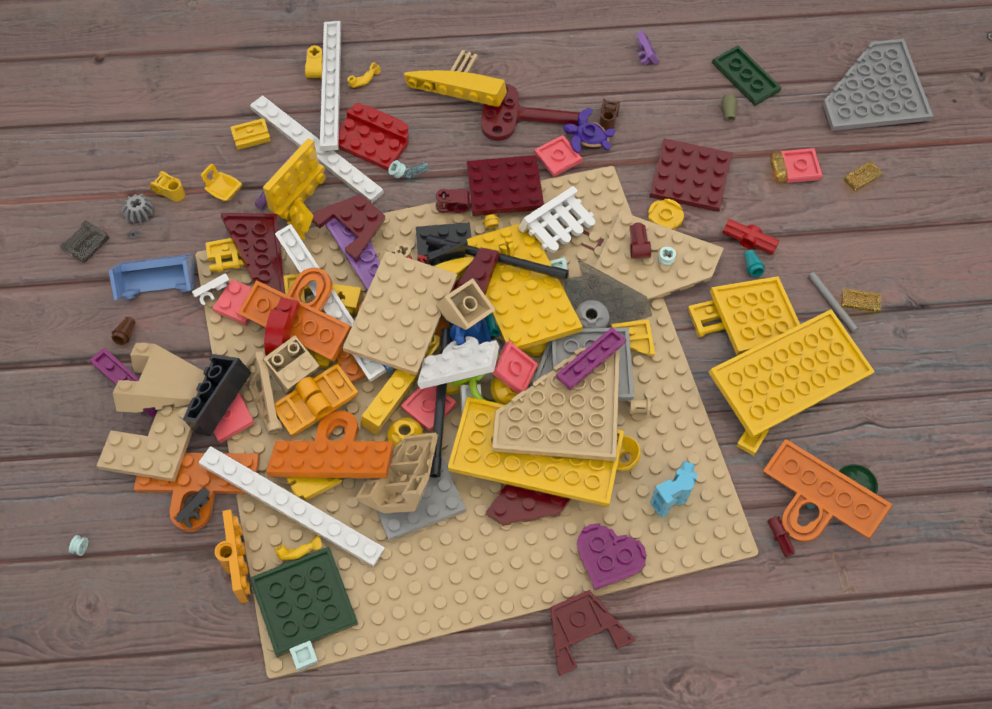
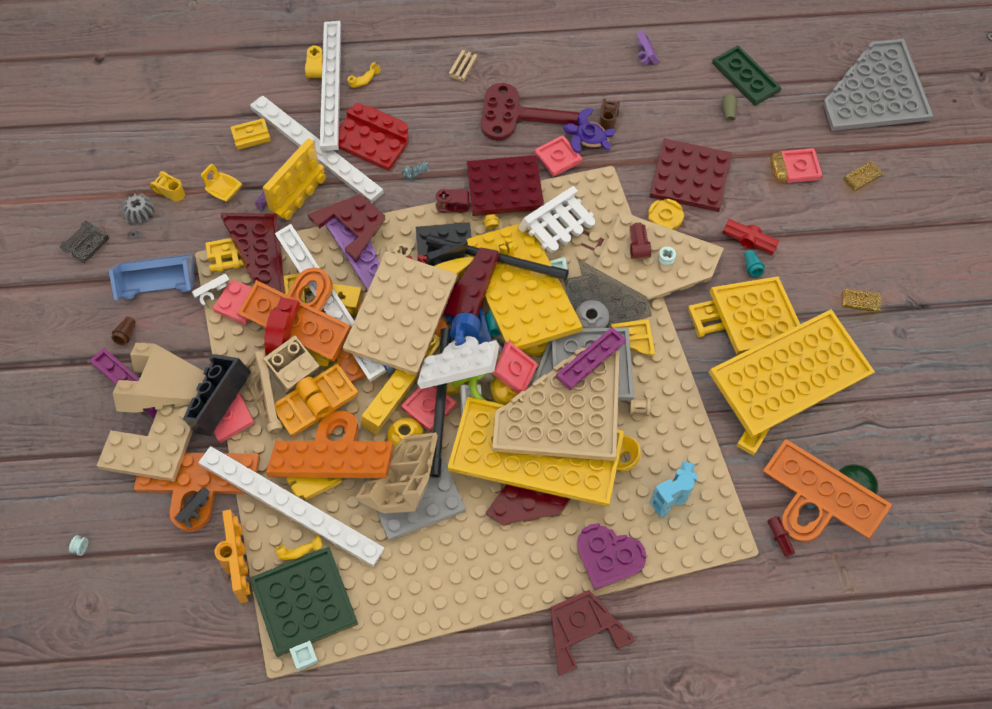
(300, 218): yellow plate -> none
(397, 169): light aqua bush -> none
(459, 85): yellow slope -> none
(465, 305): tan slope -> none
(833, 302): light grey bar -> none

